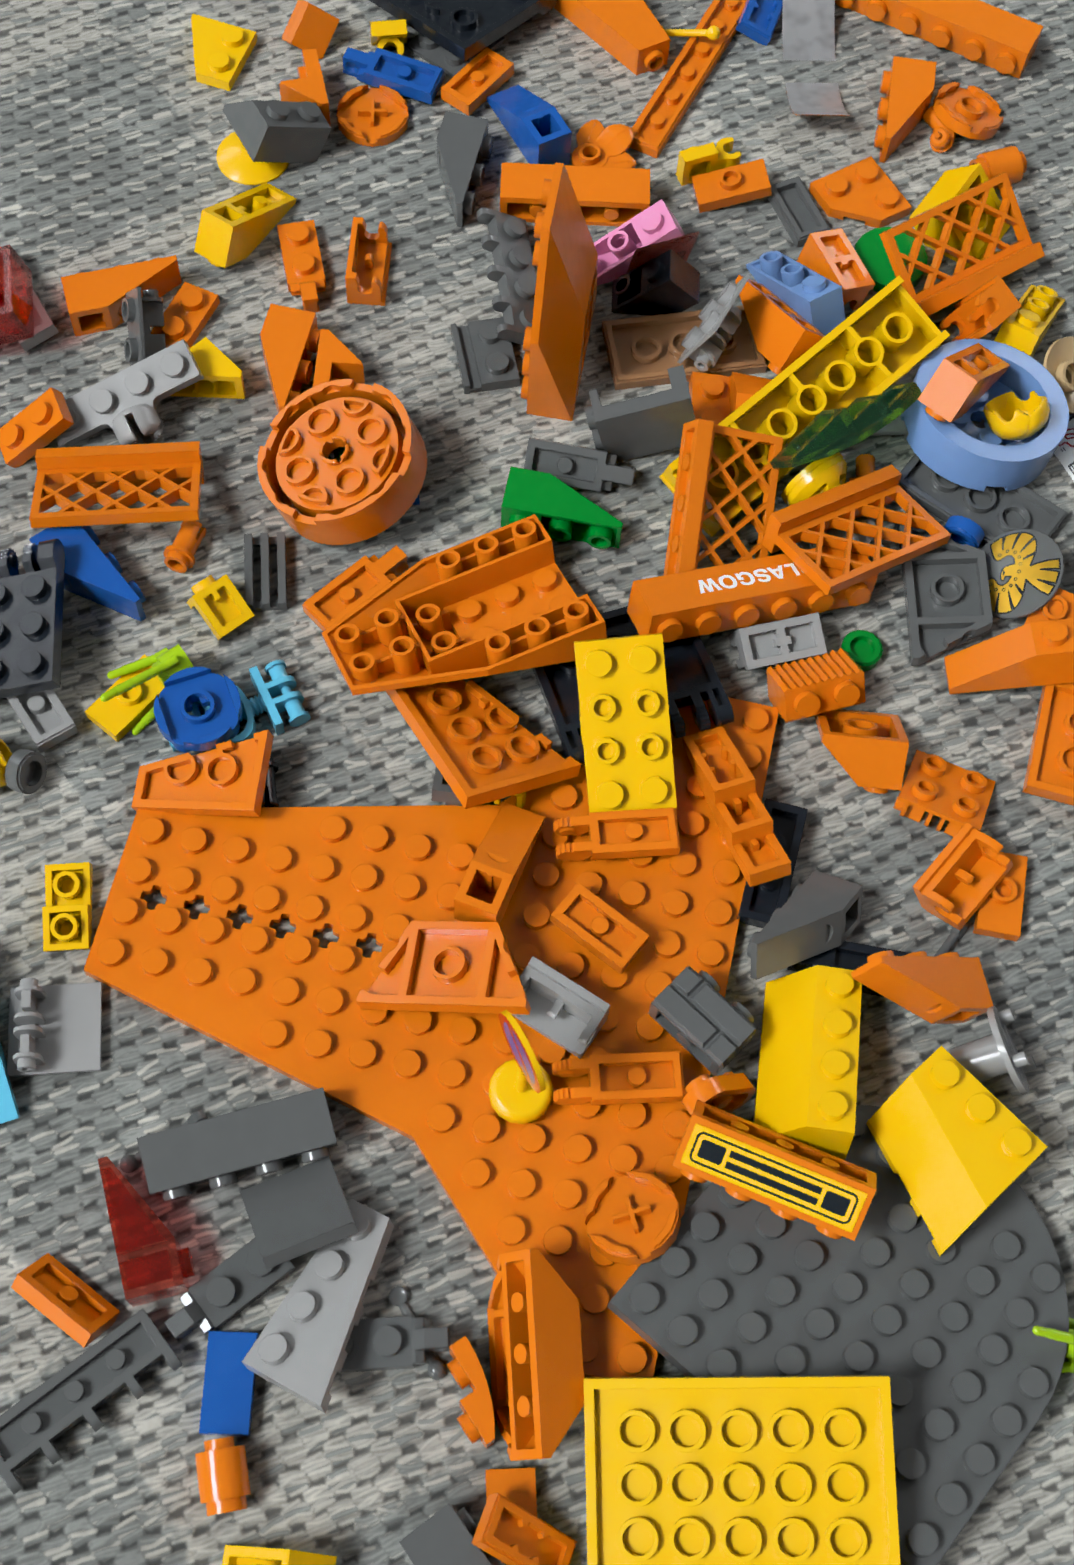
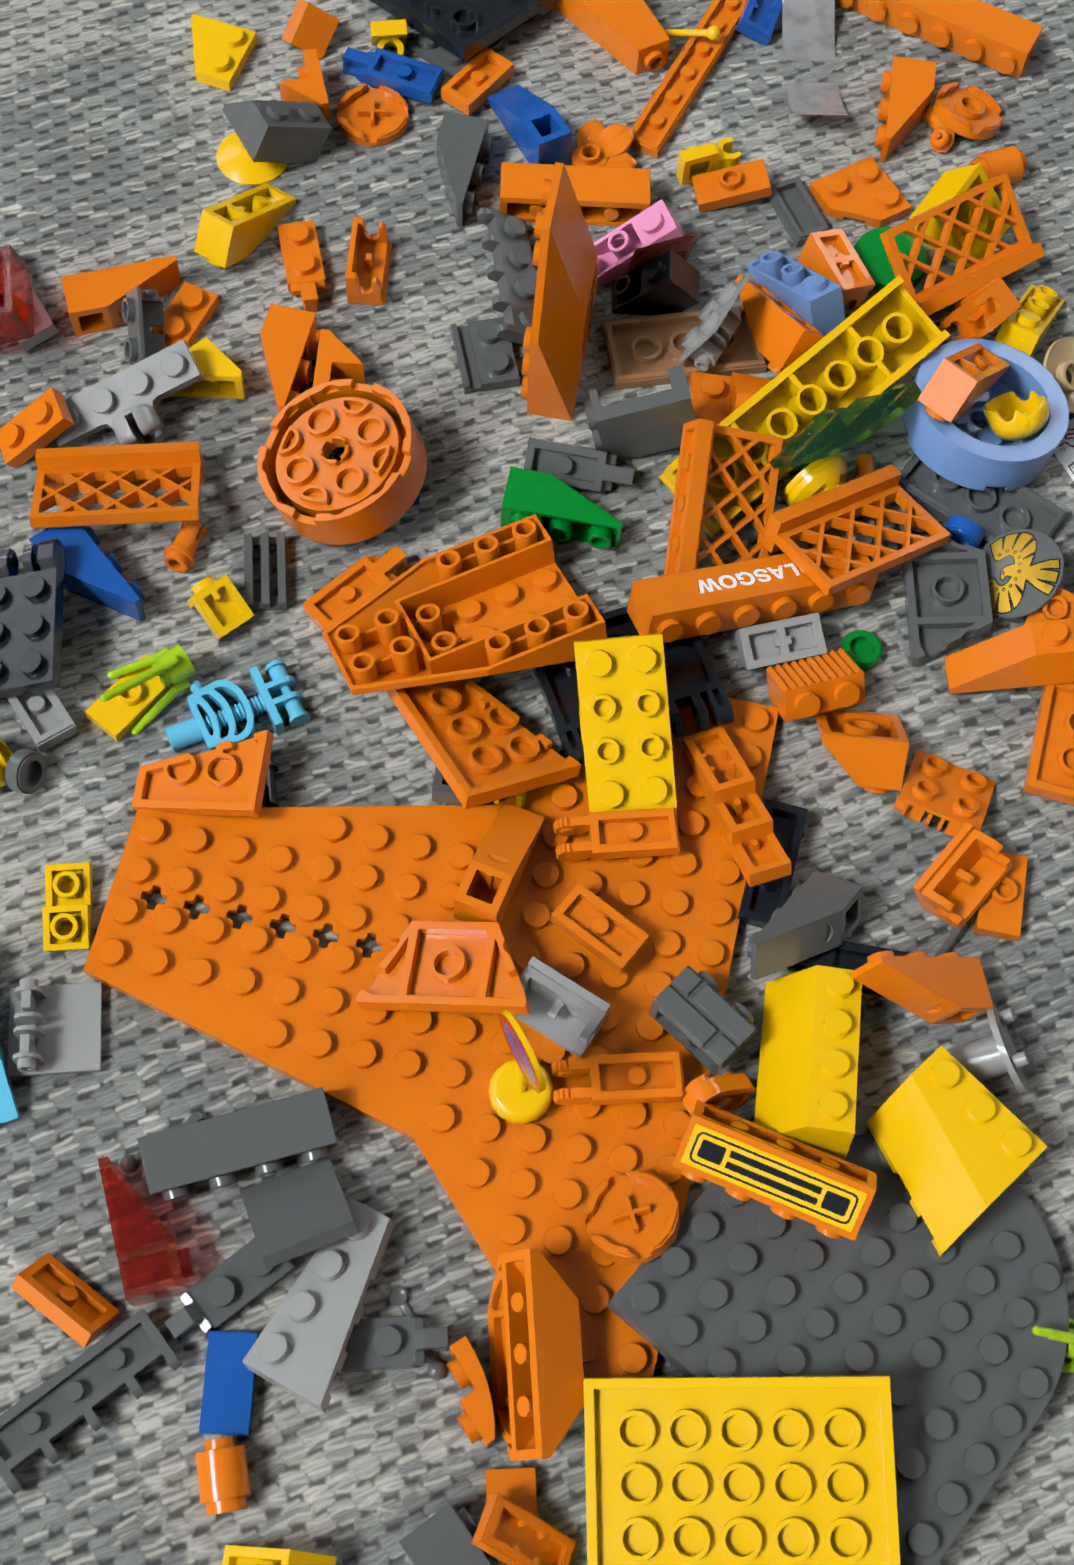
(205, 731): blue plate -> none

